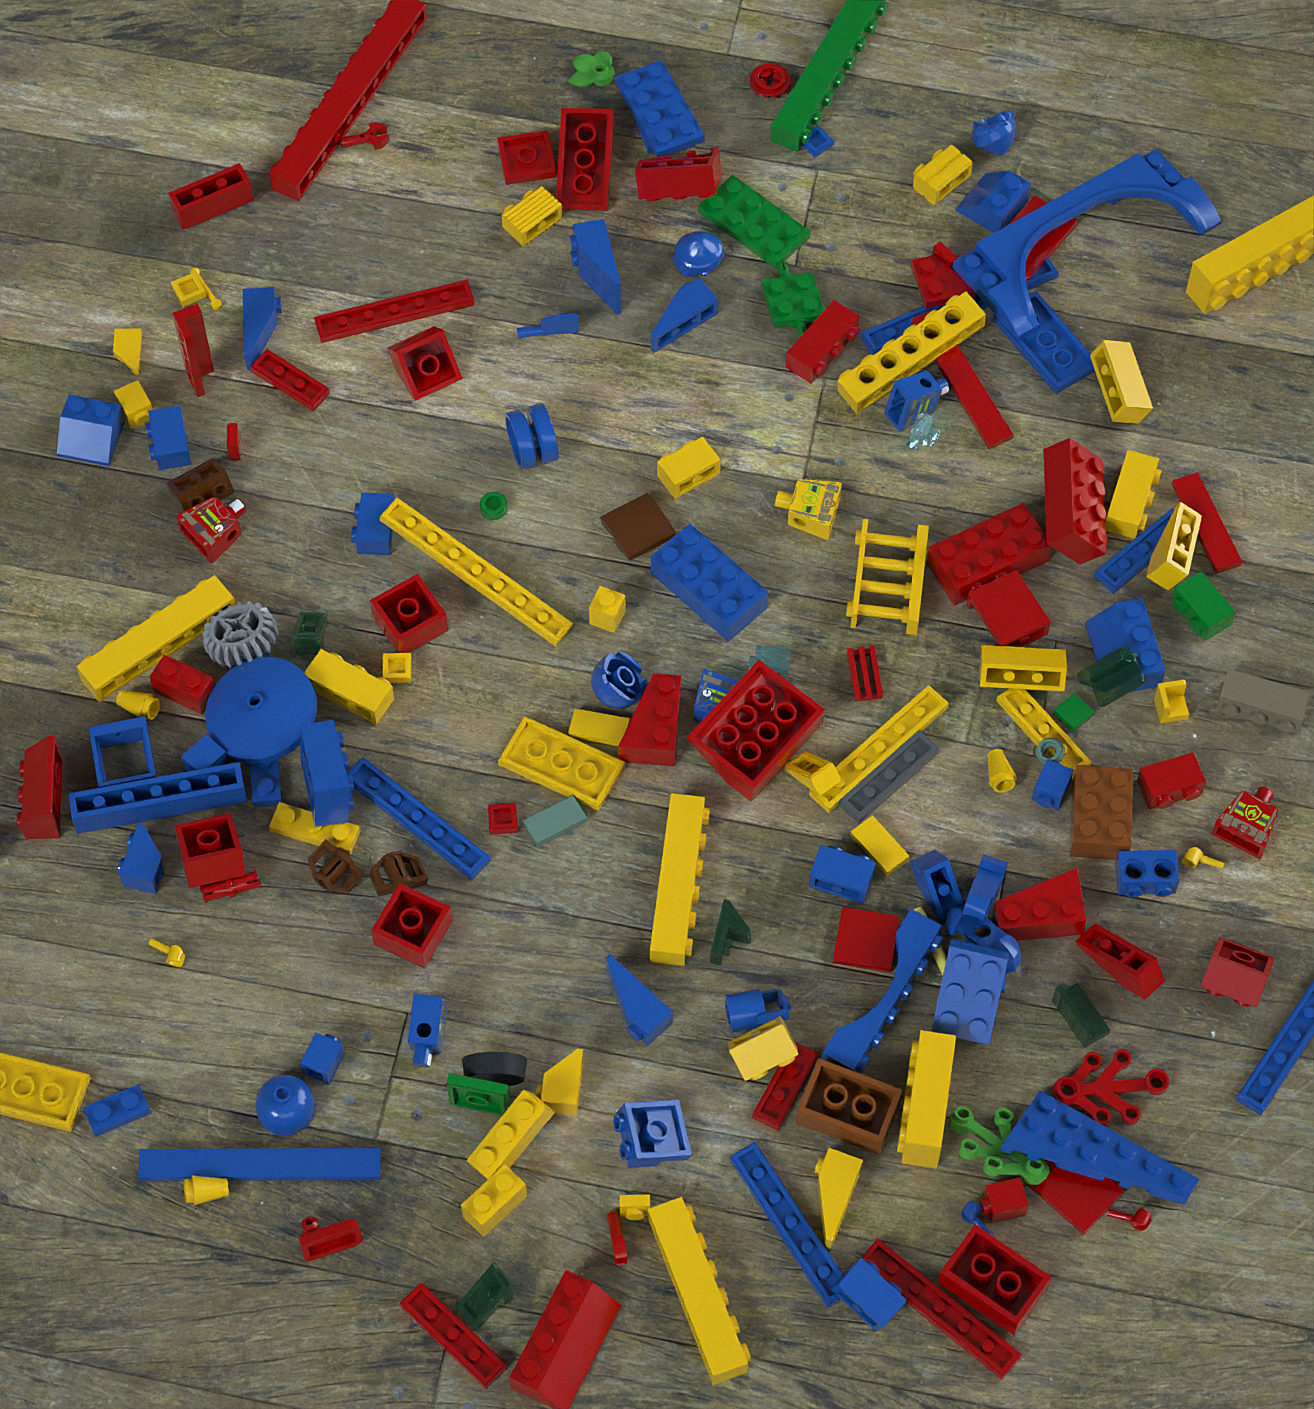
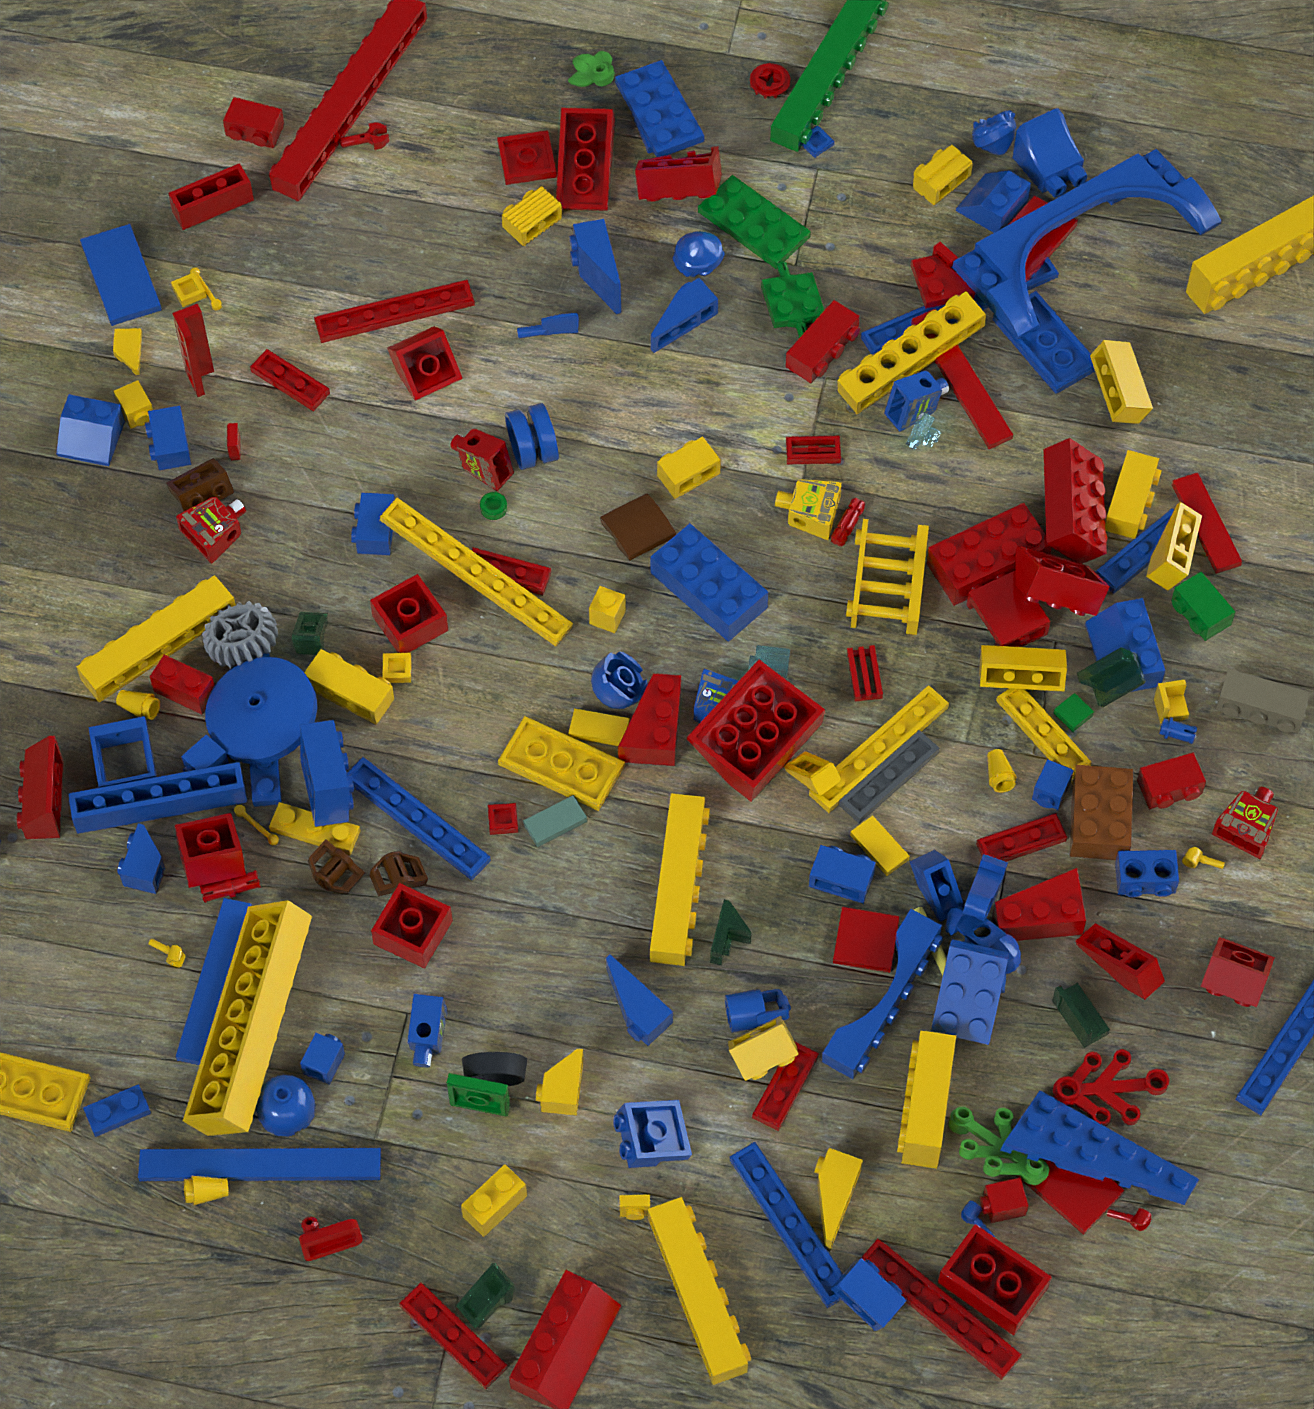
(120, 274): none -> blue tile
(211, 981): none -> blue tile
(240, 811): none -> yellow hinge
(247, 1019): none -> yellow brick
(253, 122): none -> red brick
(259, 320): blue slope -> none
(484, 457): none -> red torso
(511, 1134): yellow brick -> none
(527, 574): none -> red tile
(617, 1238): red bar -> none
(813, 453): none -> red tile
(848, 522): none -> red axle
(849, 1106): dark orange brick -> none
(1023, 839): none -> red tile
(1049, 153): none -> blue hips
(1049, 743): sand green plate -> none
(1059, 582): none -> red slope
(1177, 730): none -> blue pin

